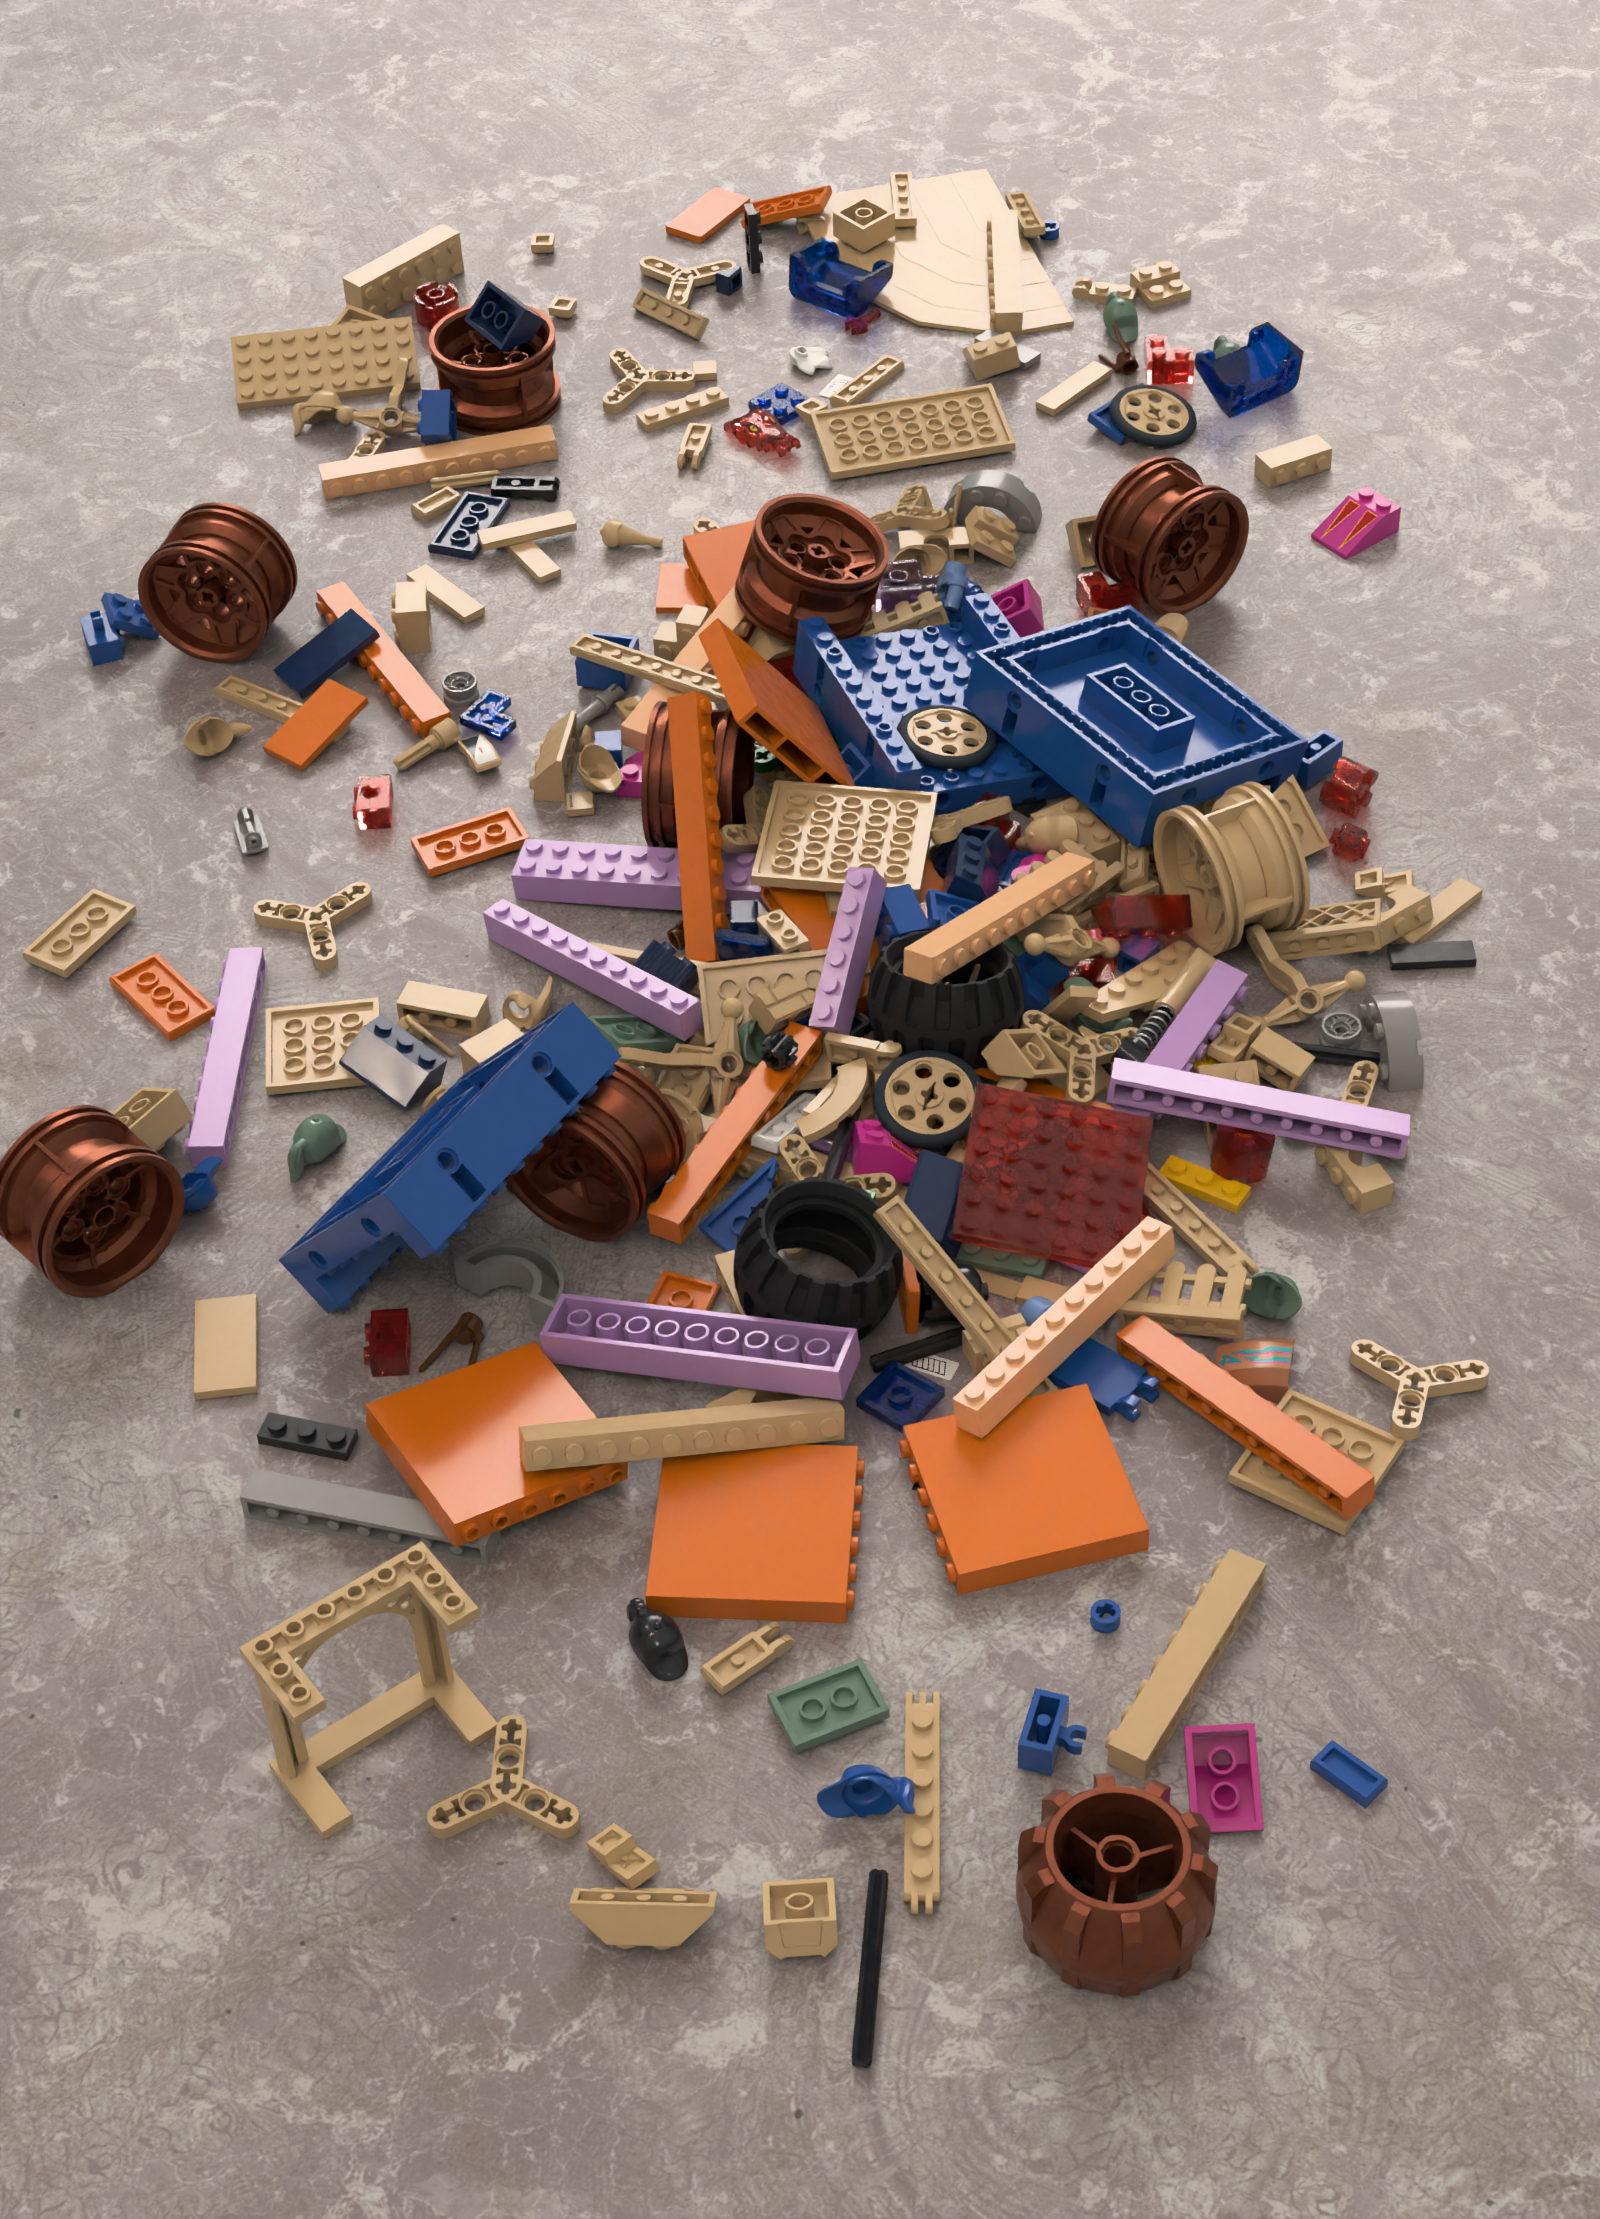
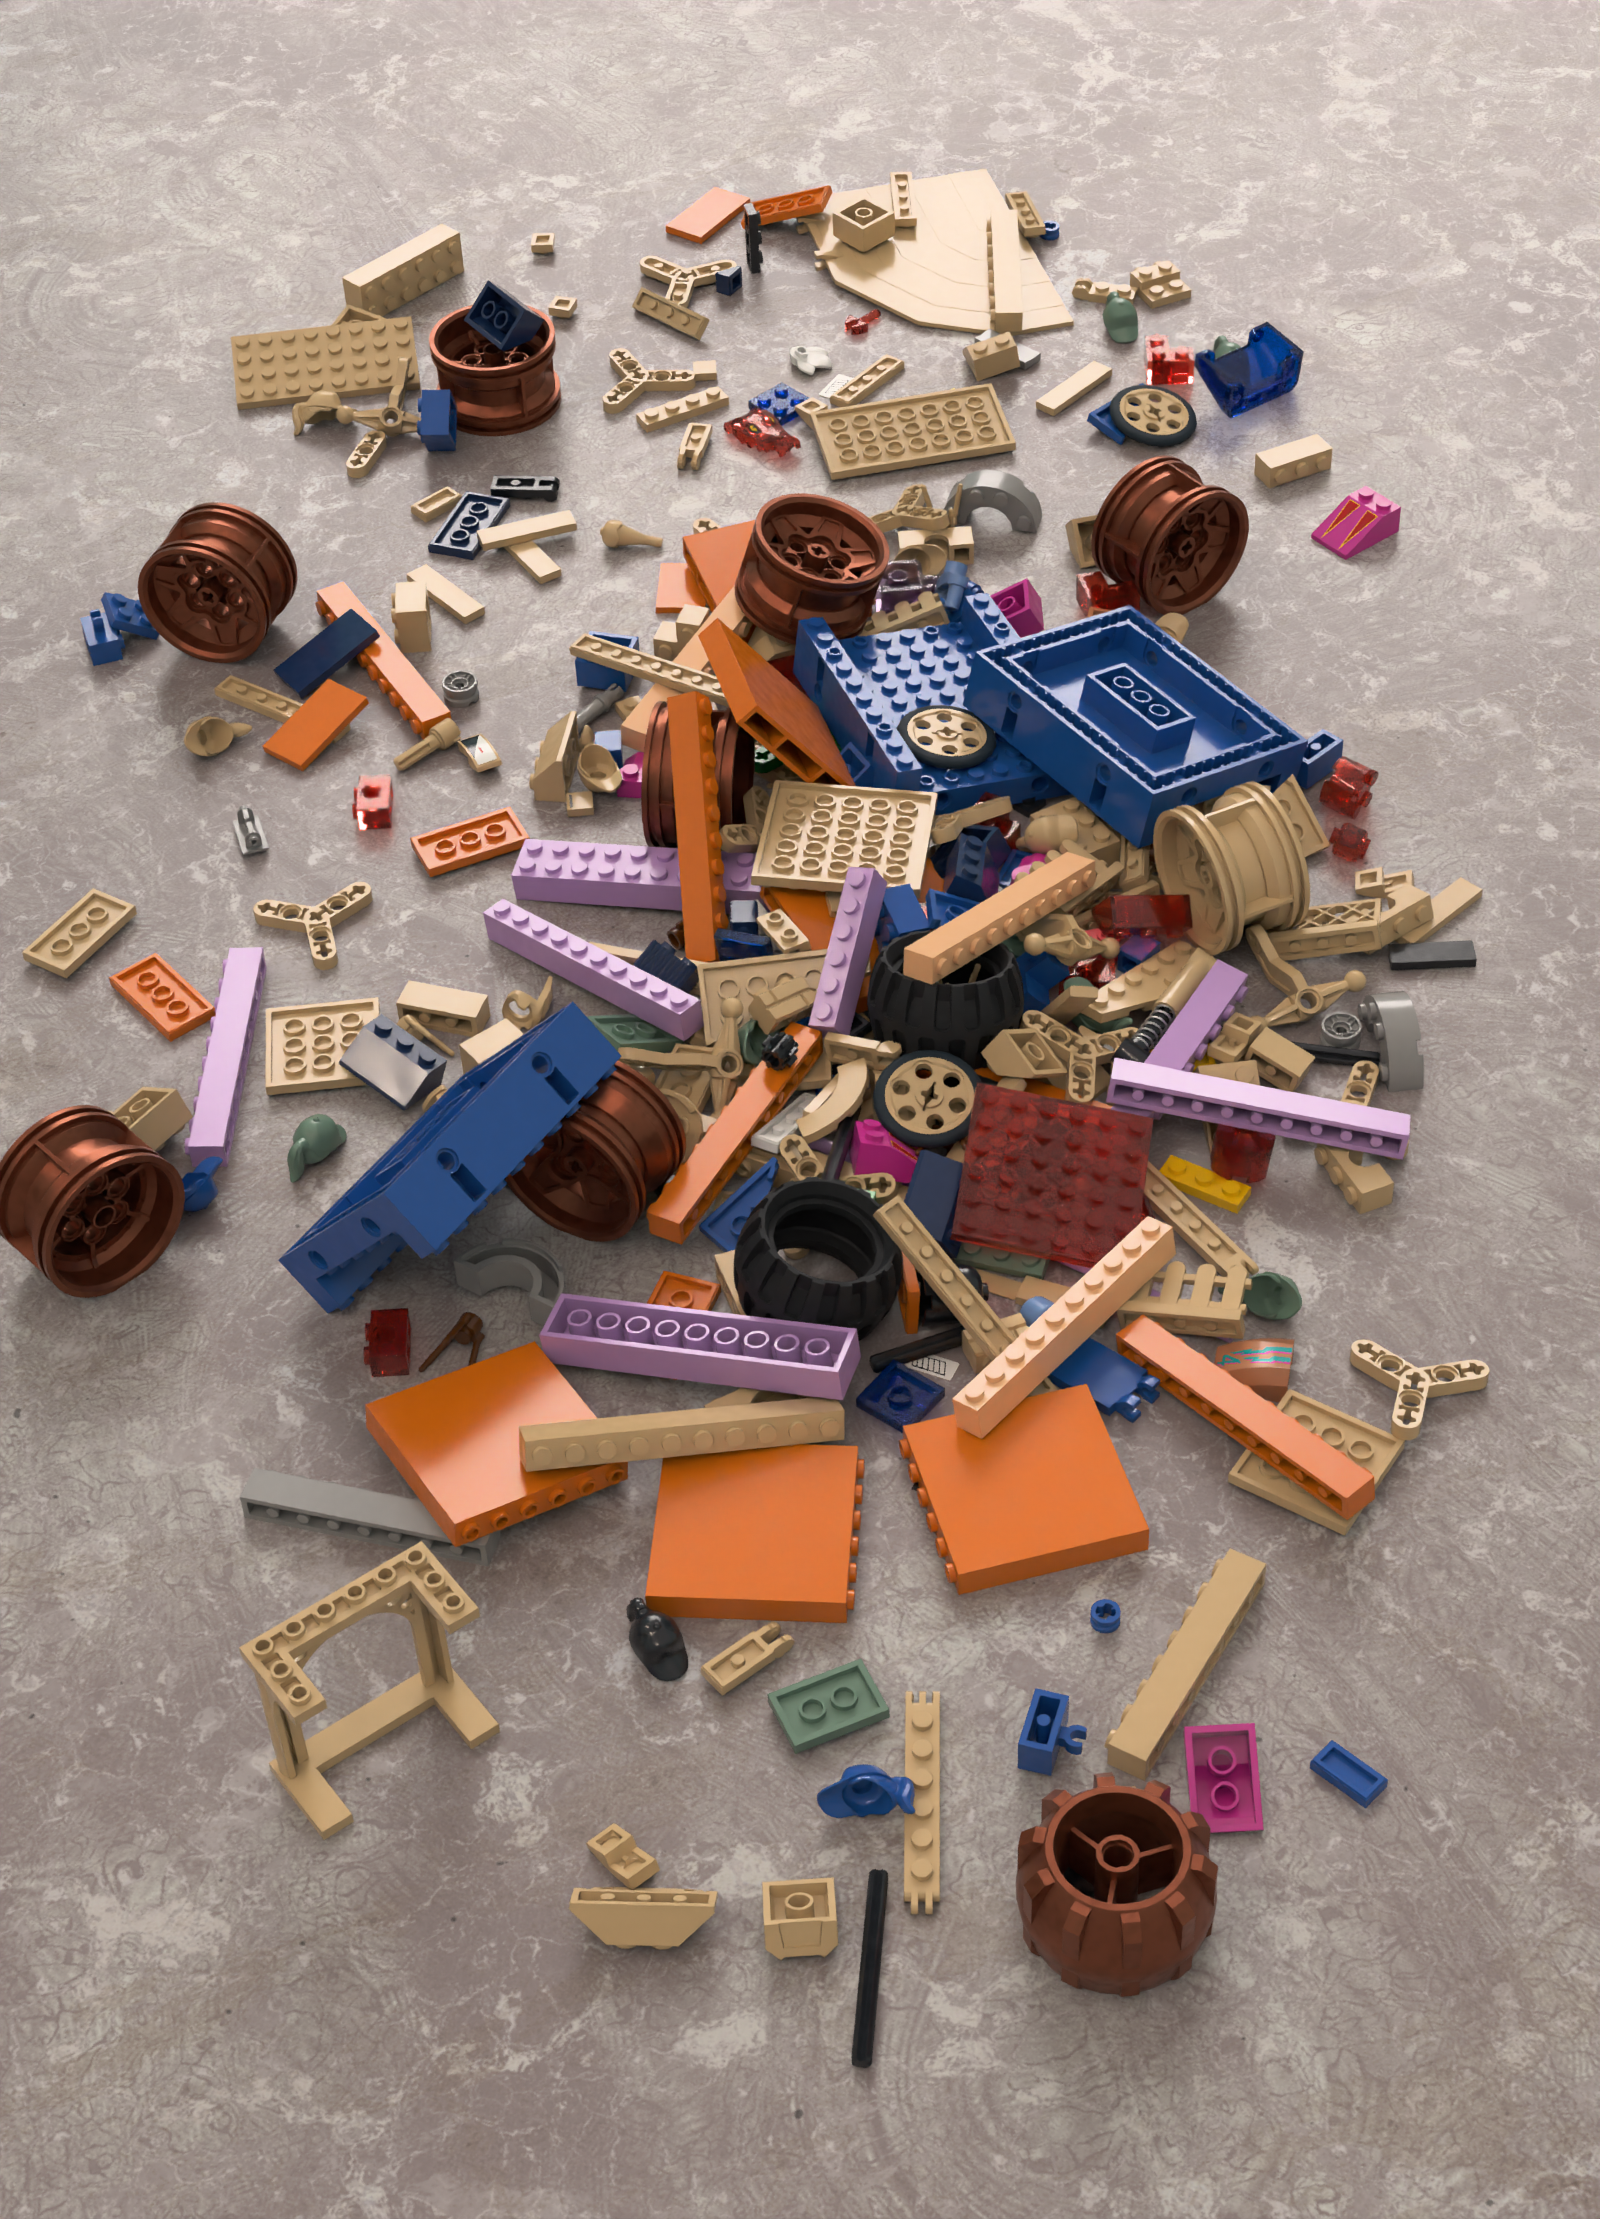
(226, 1346): tan tile -> none
(307, 1436): black plate -> none
(434, 303): clear red brick -> none
(438, 460): light nougat brick -> none
(463, 480): tan axle -> none
(487, 715): clear blue plate -> none
(515, 1802): tan piece -> none
(832, 284): clear blue windscreen -> none
(992, 535): tan plate -> none
(1126, 359): reddish brown plant -> none

